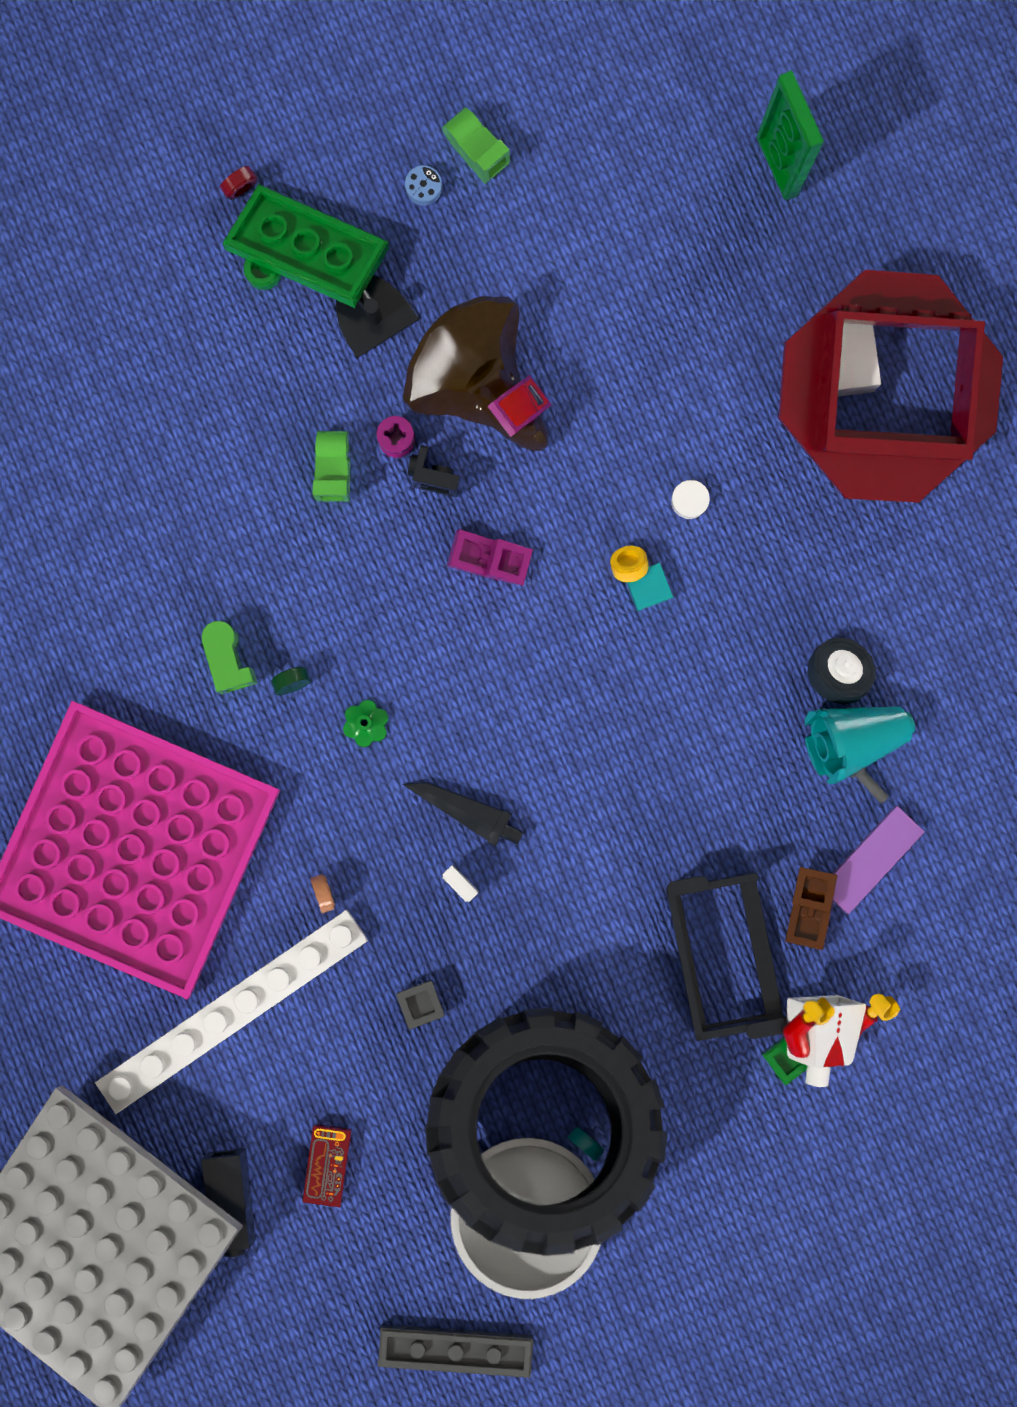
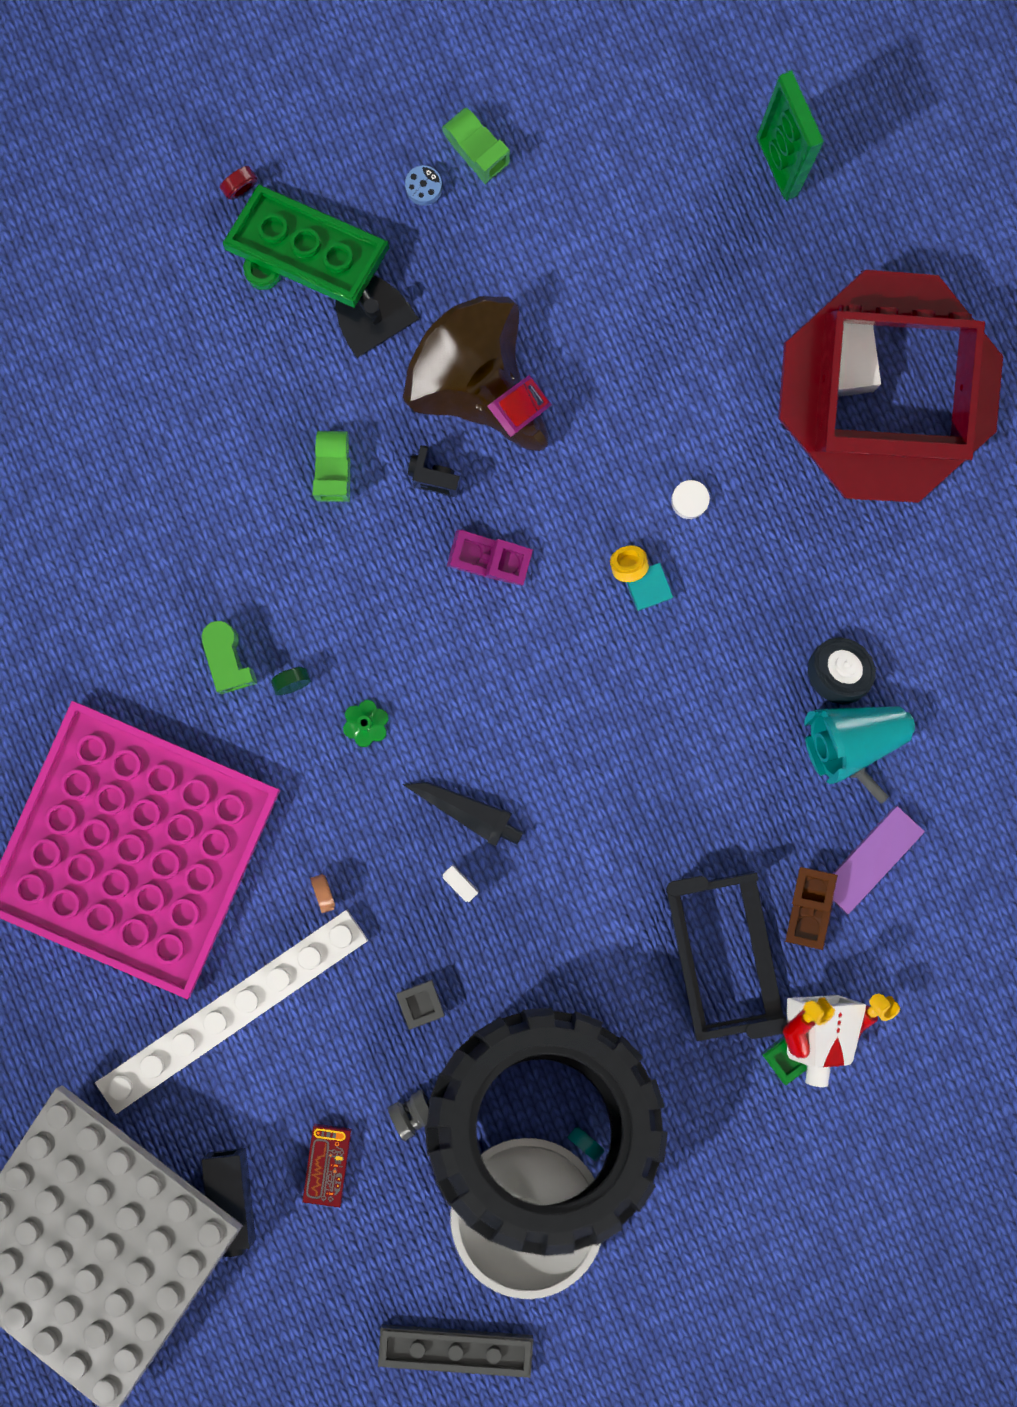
(395, 444): magenta wheel -> none
(410, 1115): none -> dark grey wheel

